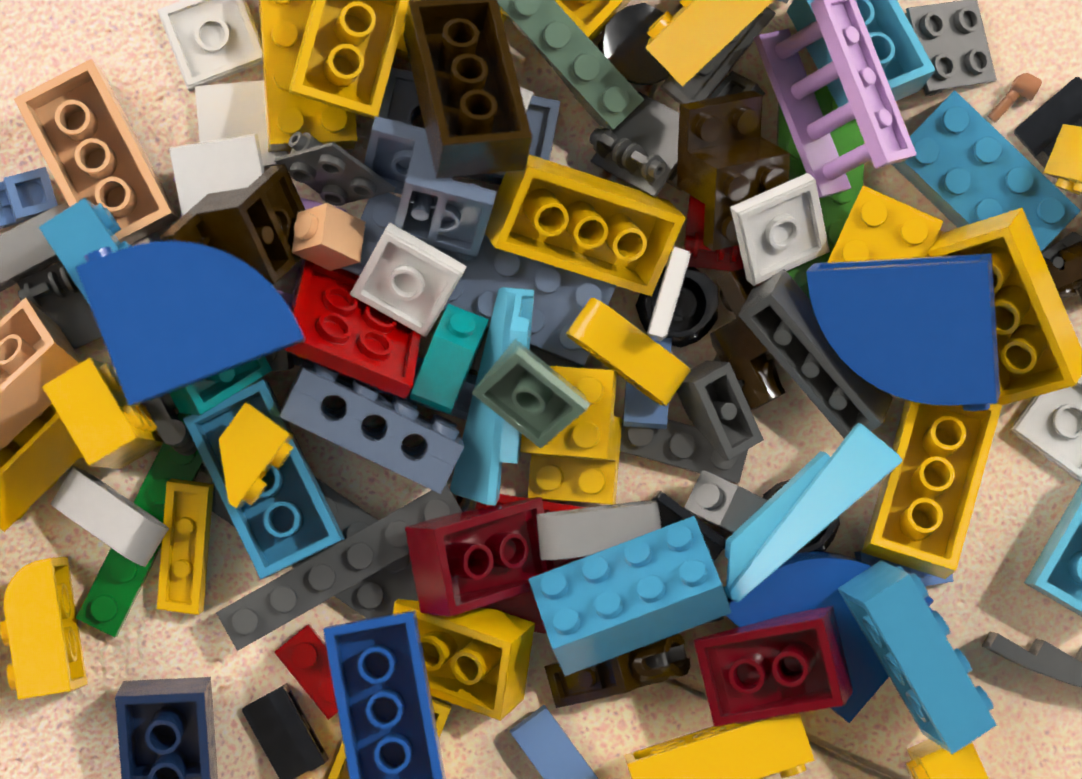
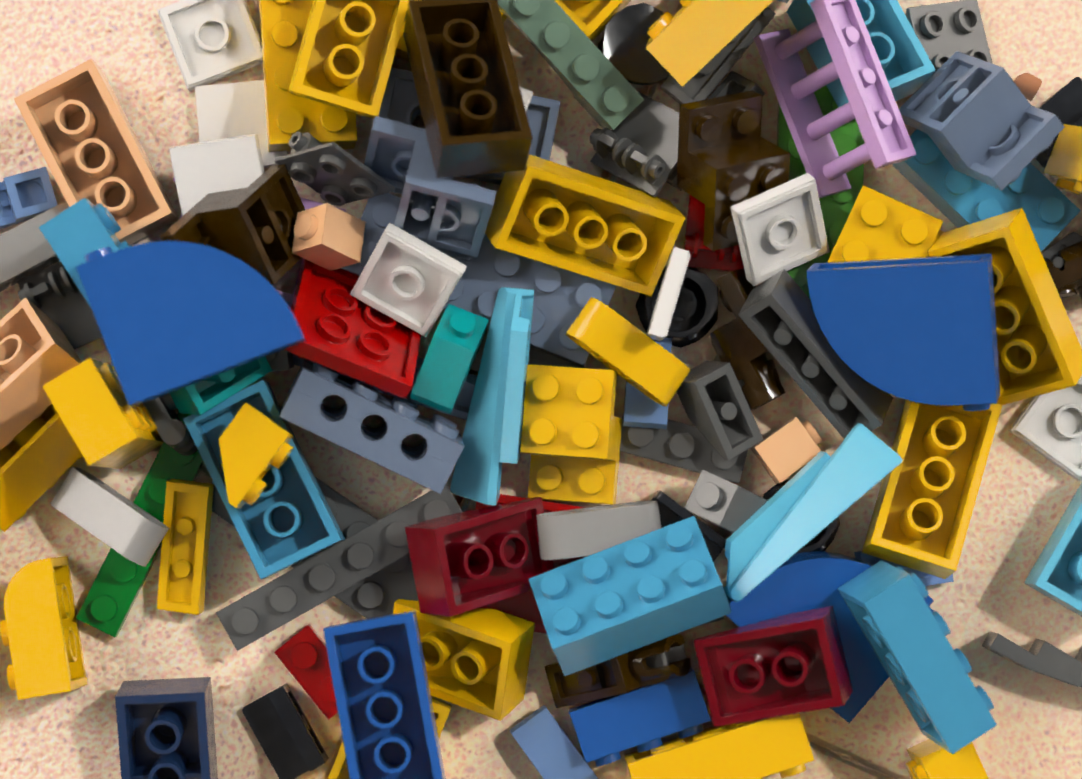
(530, 395): sand green slope -> none
(639, 718): none -> blue brick
(788, 449): none -> light nougat brick
(980, 120): none -> sand blue bracket

